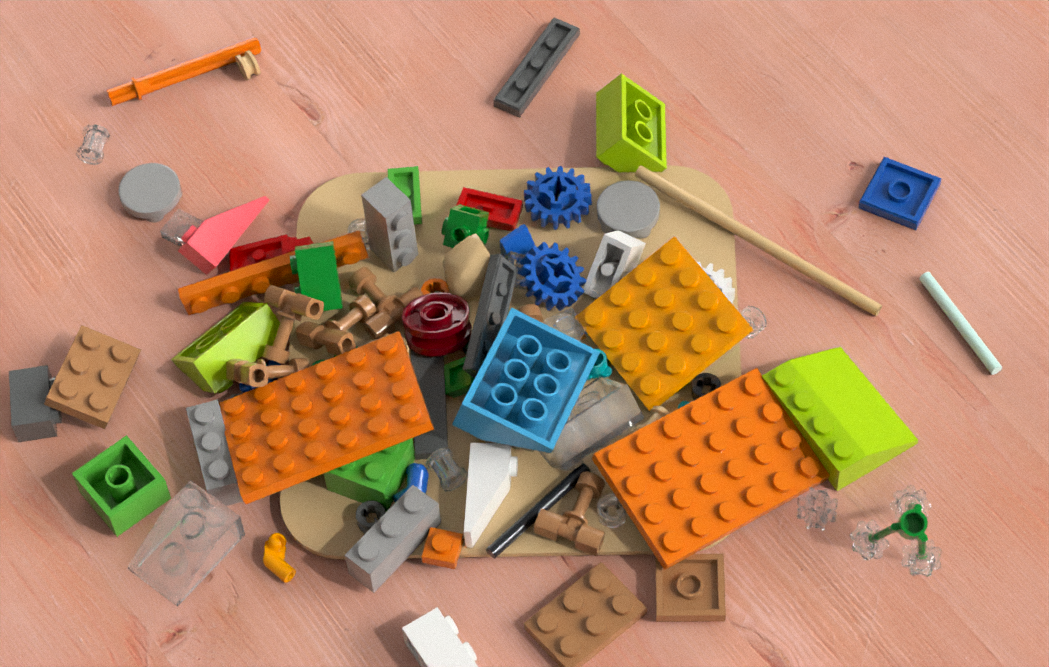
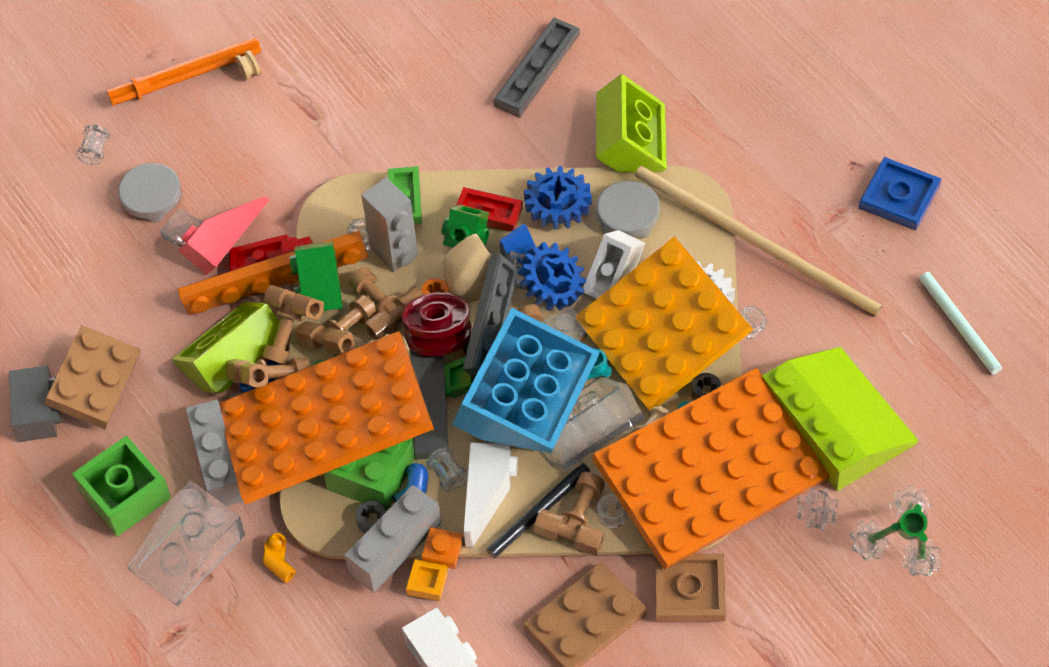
(427, 580): none -> light orange plate

